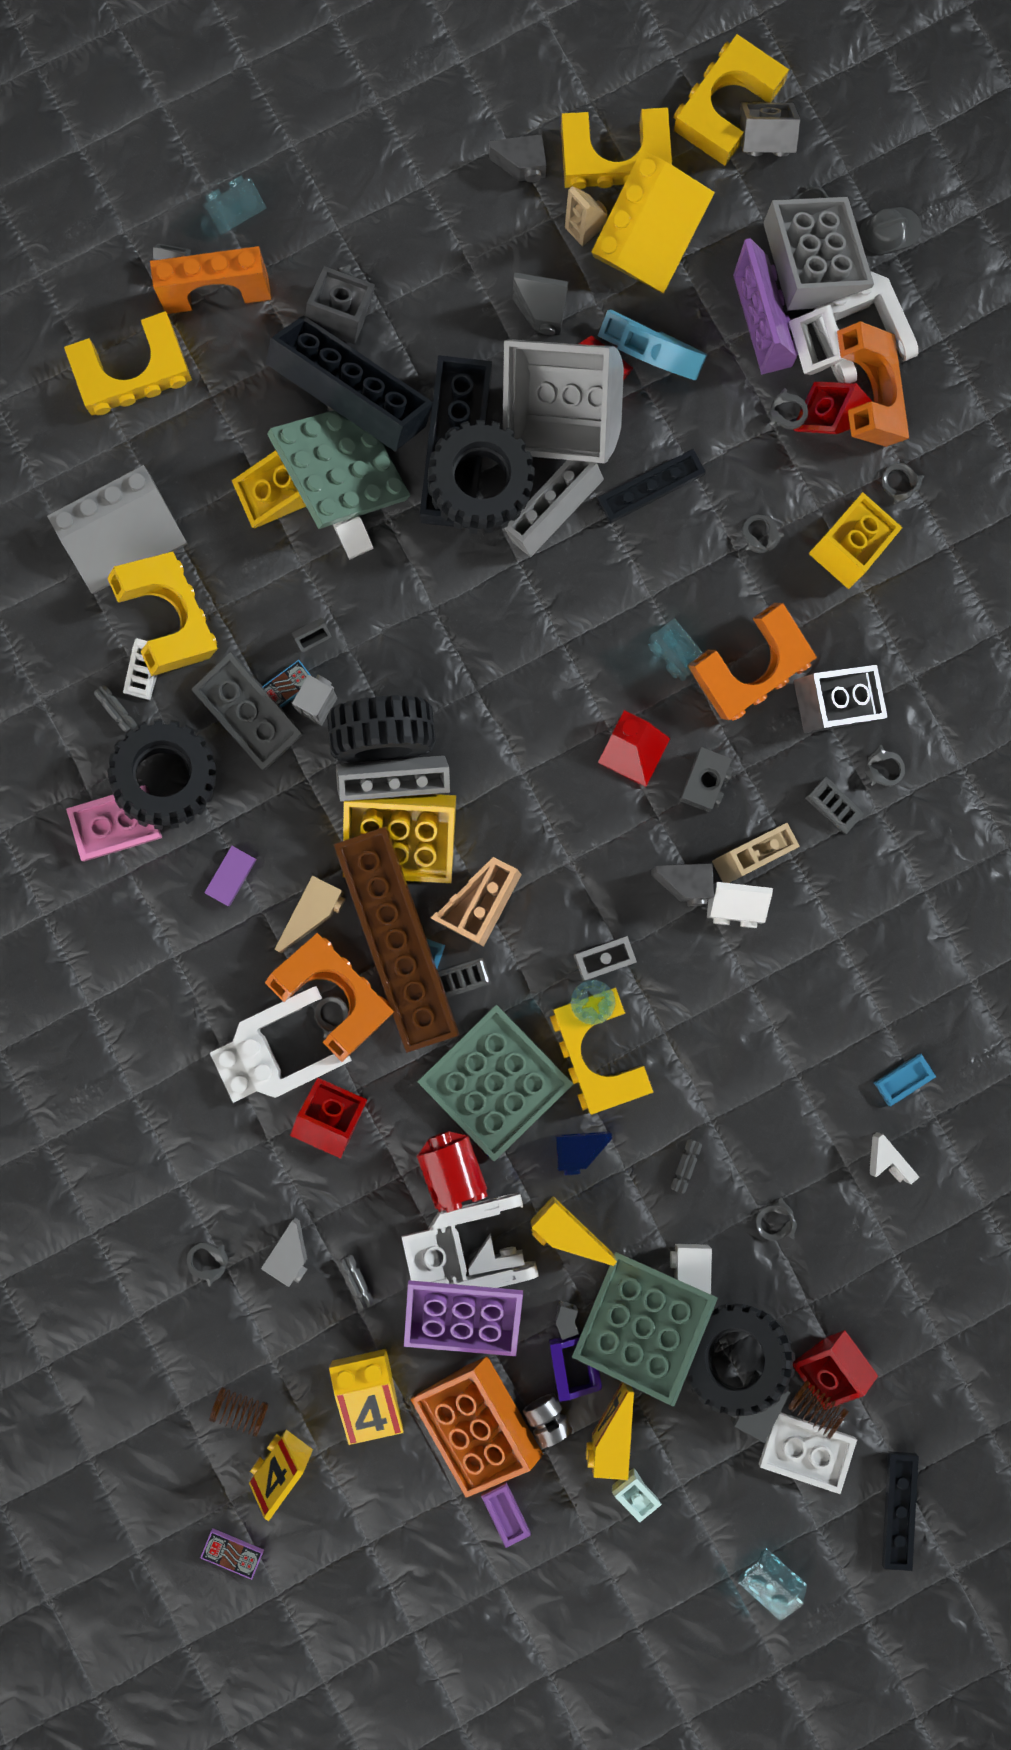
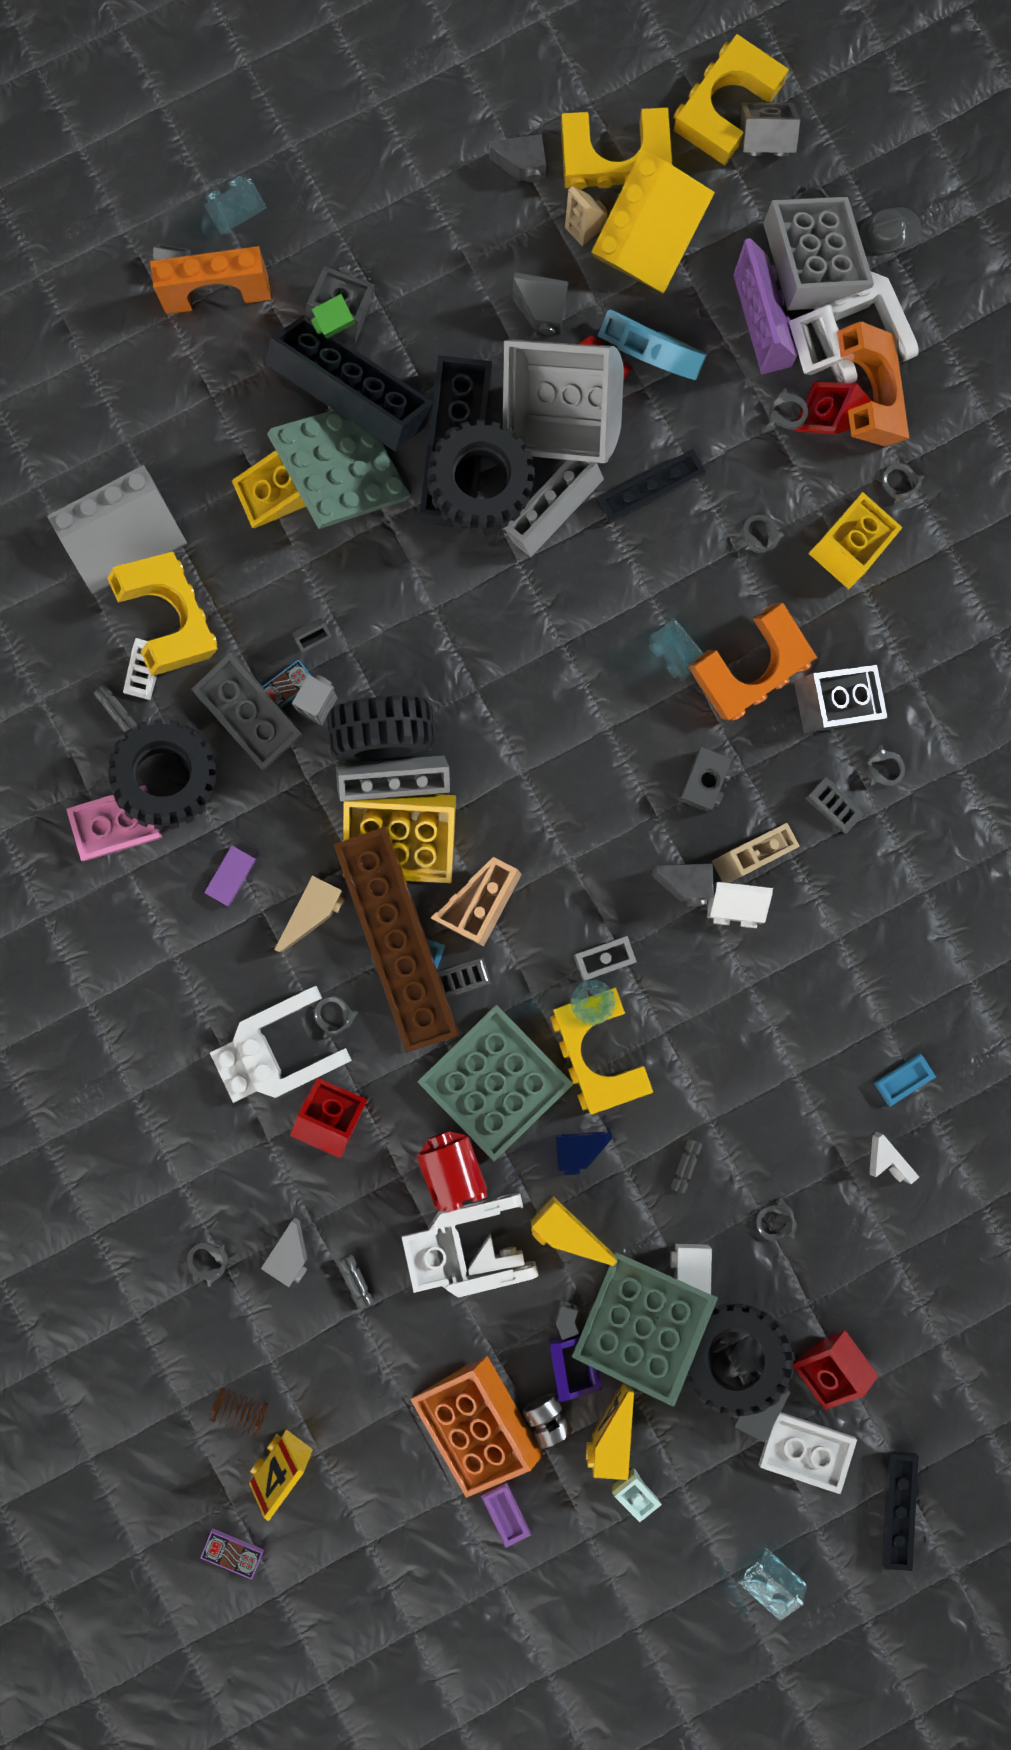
(164, 371): yellow arch -> none
(320, 961): orange arch -> none
(332, 317): none -> bright green brick
(353, 537): white slope -> none
(366, 1396): yellow slope -> none
(462, 1318): medium lavender slope -> none
(634, 748): red slope -> none
(797, 1400): reddish brown piece -> none

